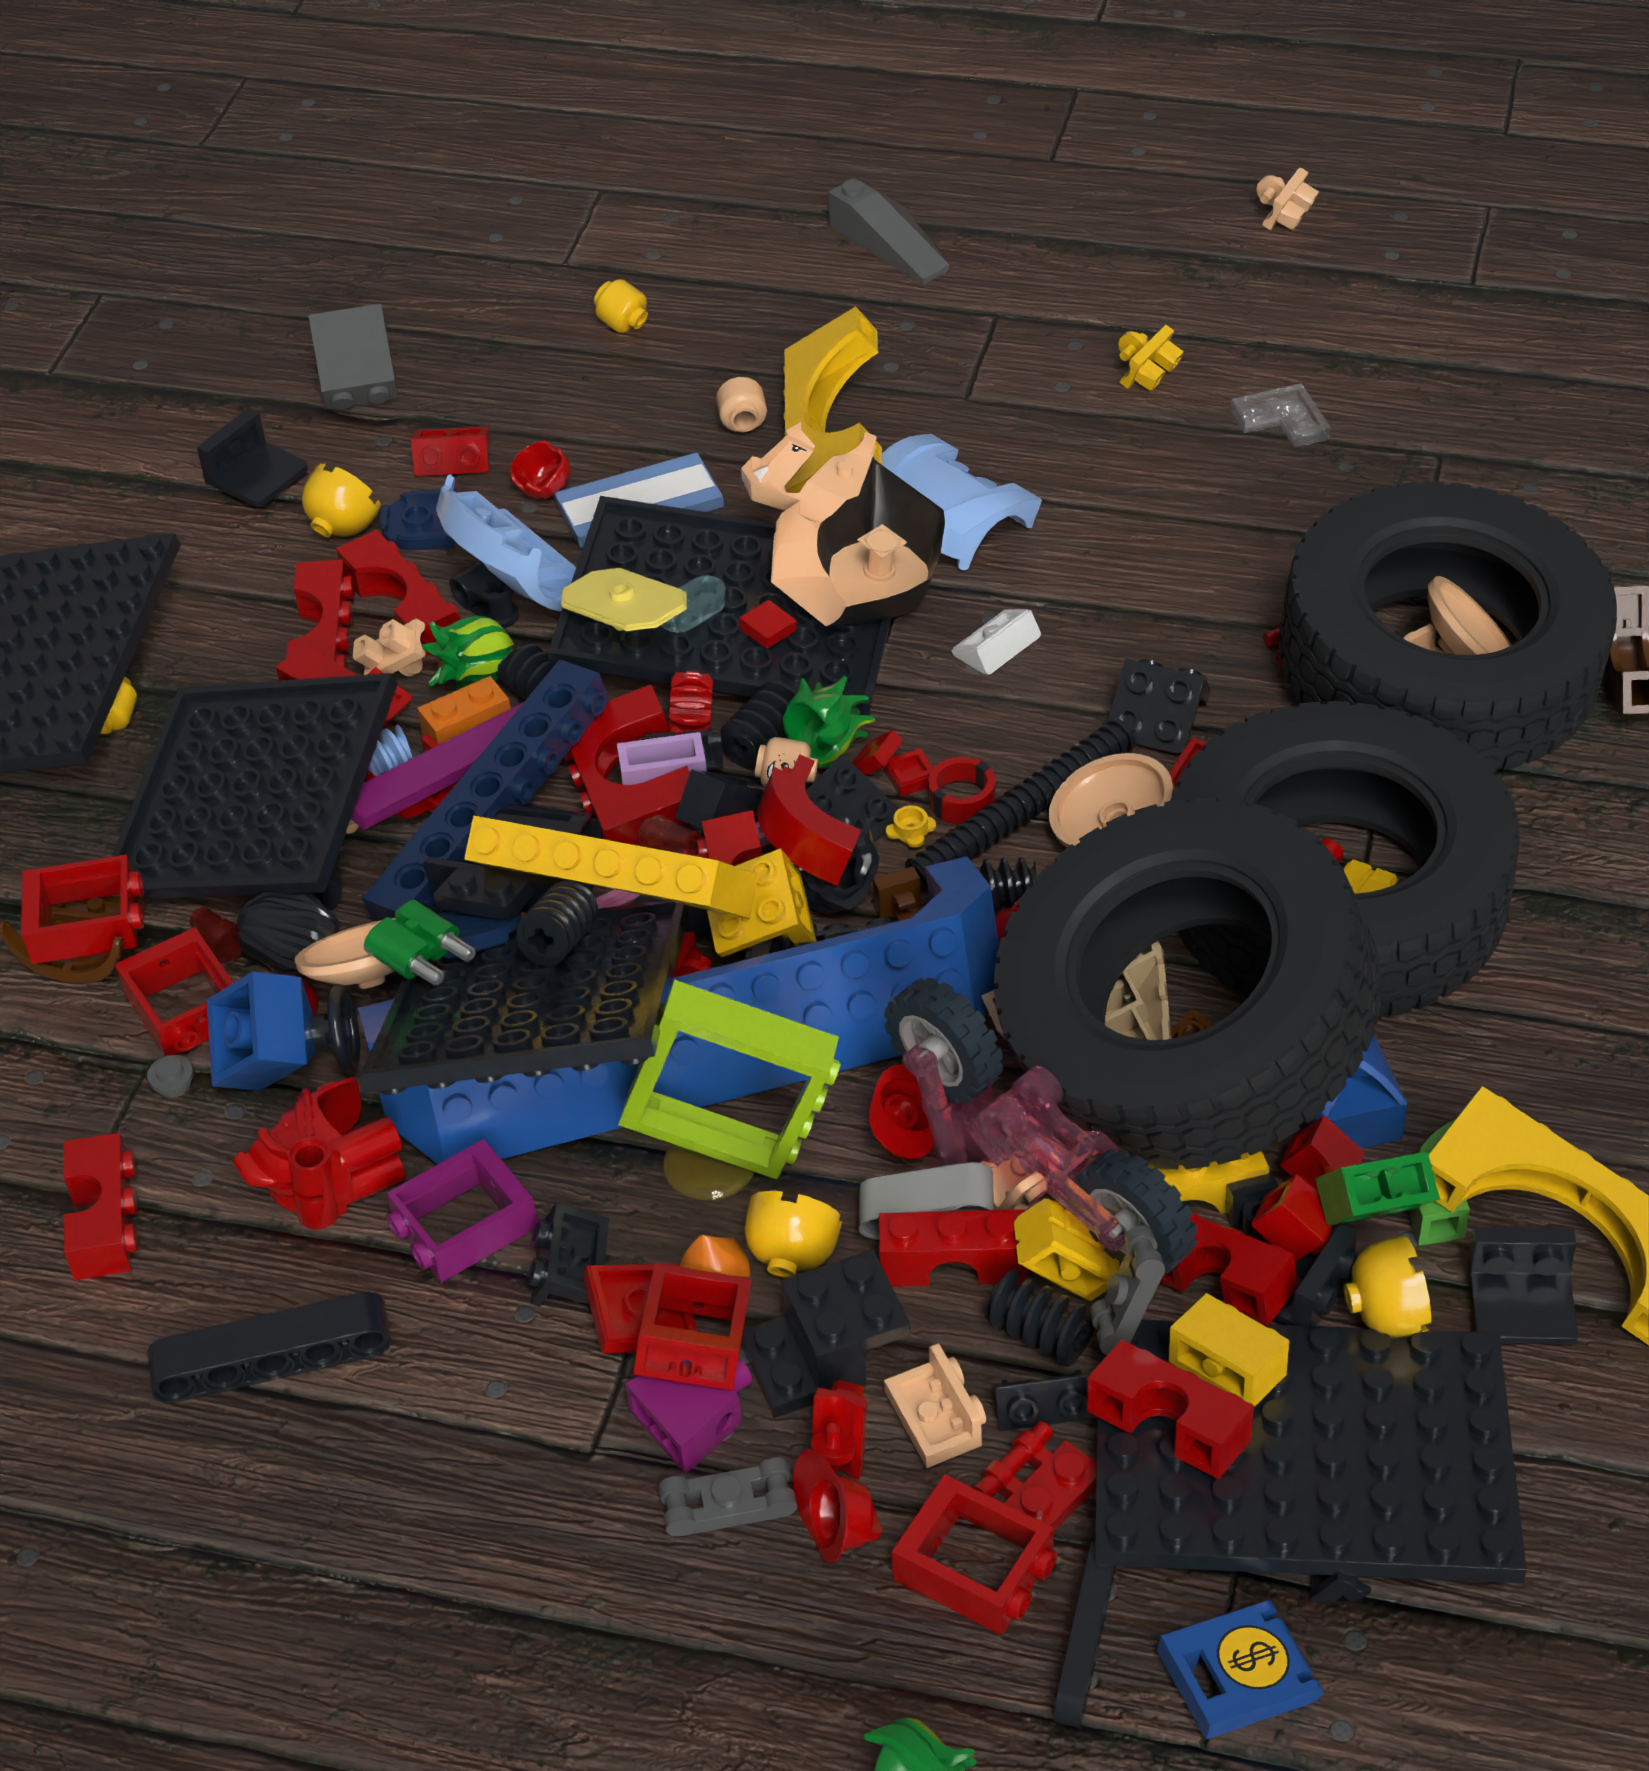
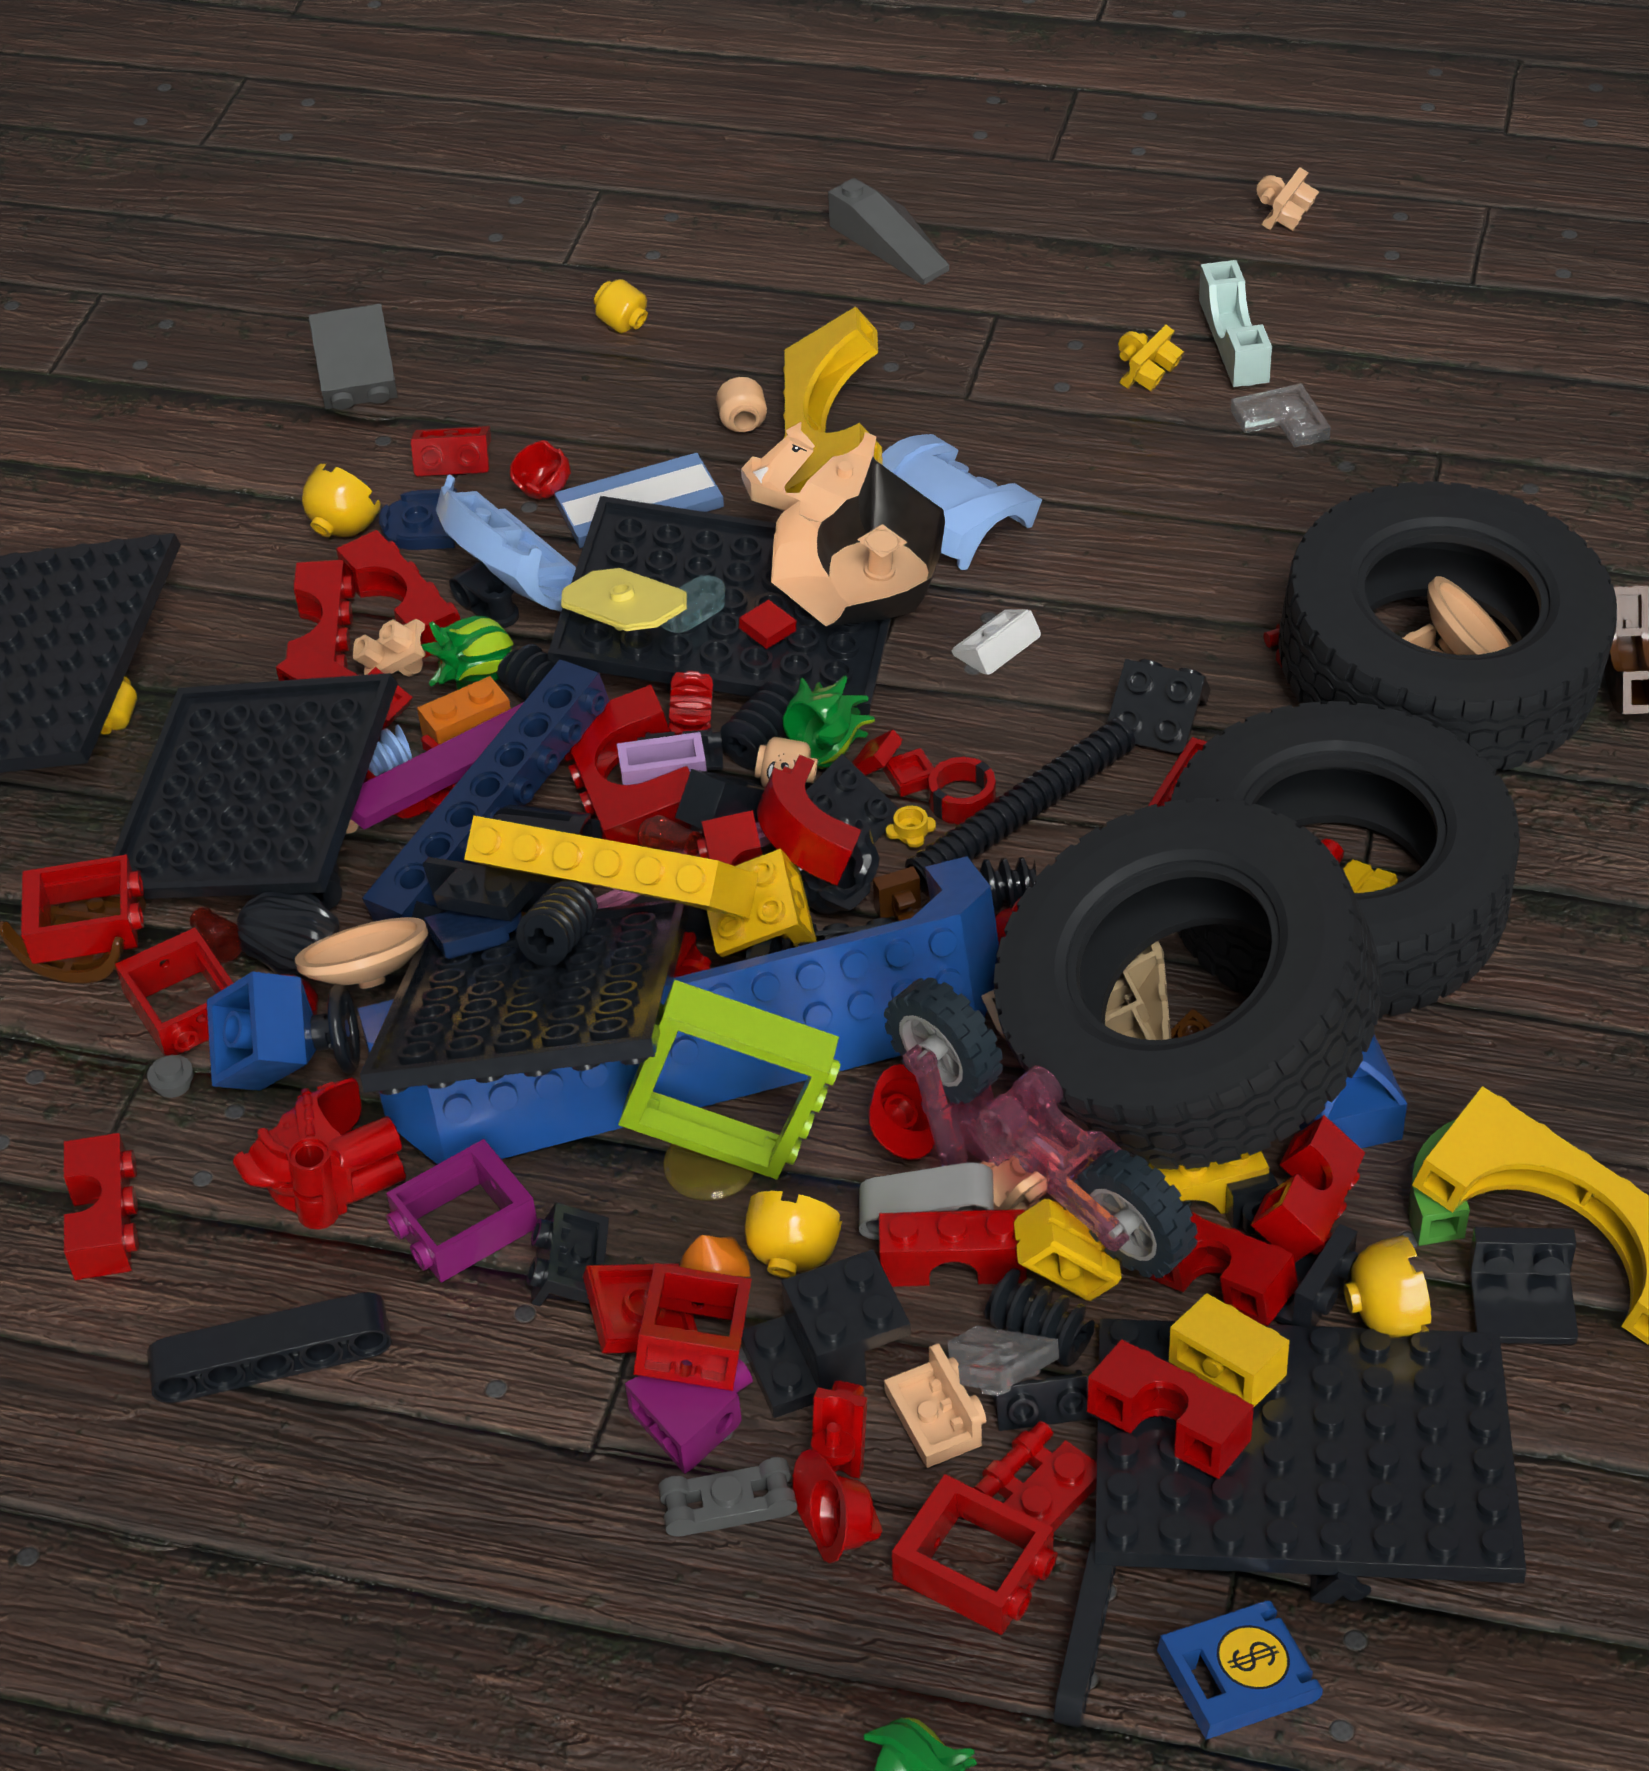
(245, 464): black bracket -> none
(415, 938): green piece -> none
(1000, 1358): none -> clear plate
(1107, 791): light nougat dish -> none
(1128, 1290): dark grey plate -> none
(1242, 347): none -> light aqua arch
(1377, 1188): green brick -> none

